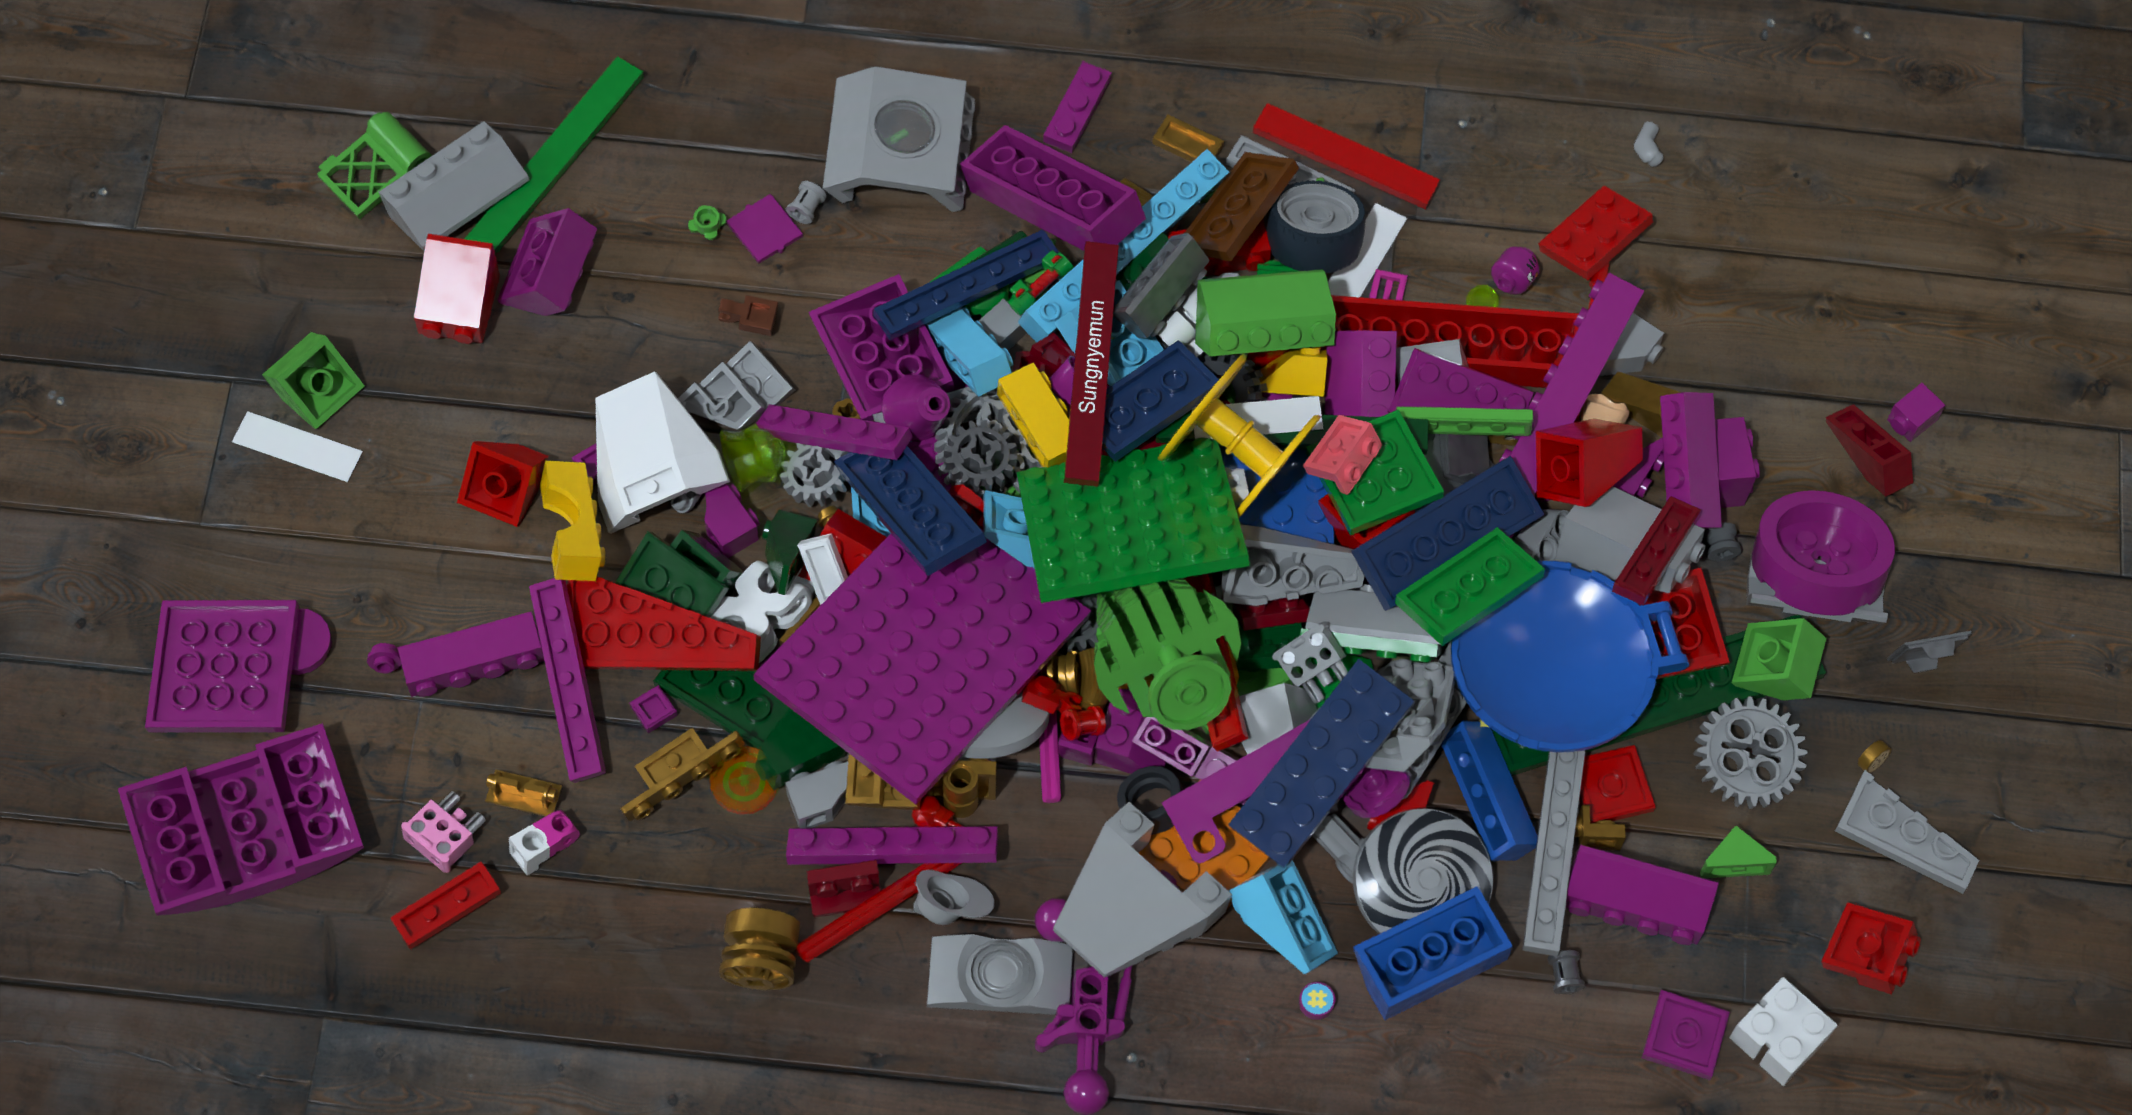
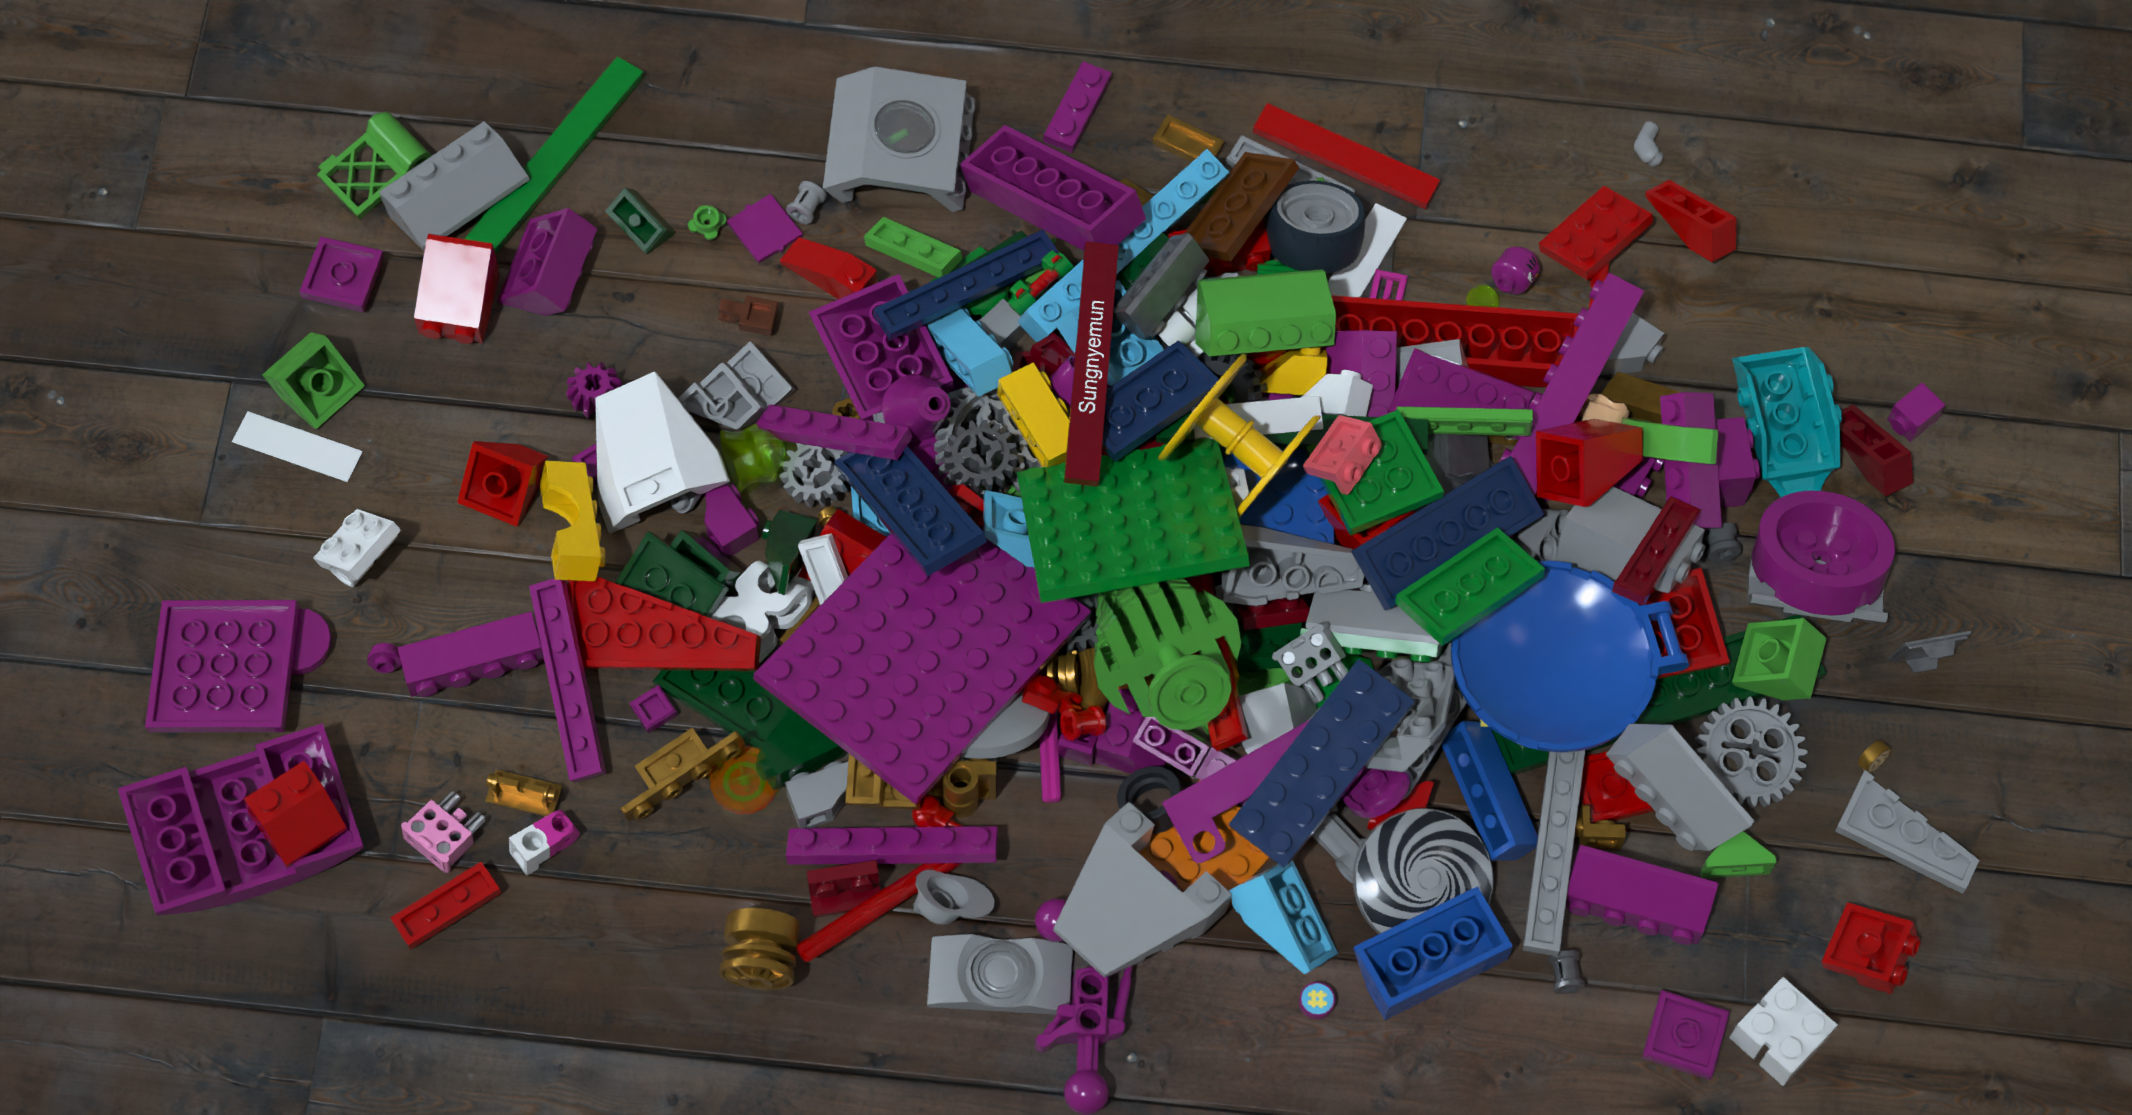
(295, 814): none -> red slope
(341, 274): none -> magenta plate
(356, 546): none -> white plate
(590, 379): none -> magenta gear
(639, 220): none -> dark green slope
(829, 268): none -> red slope
(913, 247): none -> bright green plate
(1342, 394): none -> white slope
(1677, 442): none -> bright green slope
(1678, 786): none -> light grey slope
(1695, 220): none -> red slope
(1790, 417): none -> teal slope

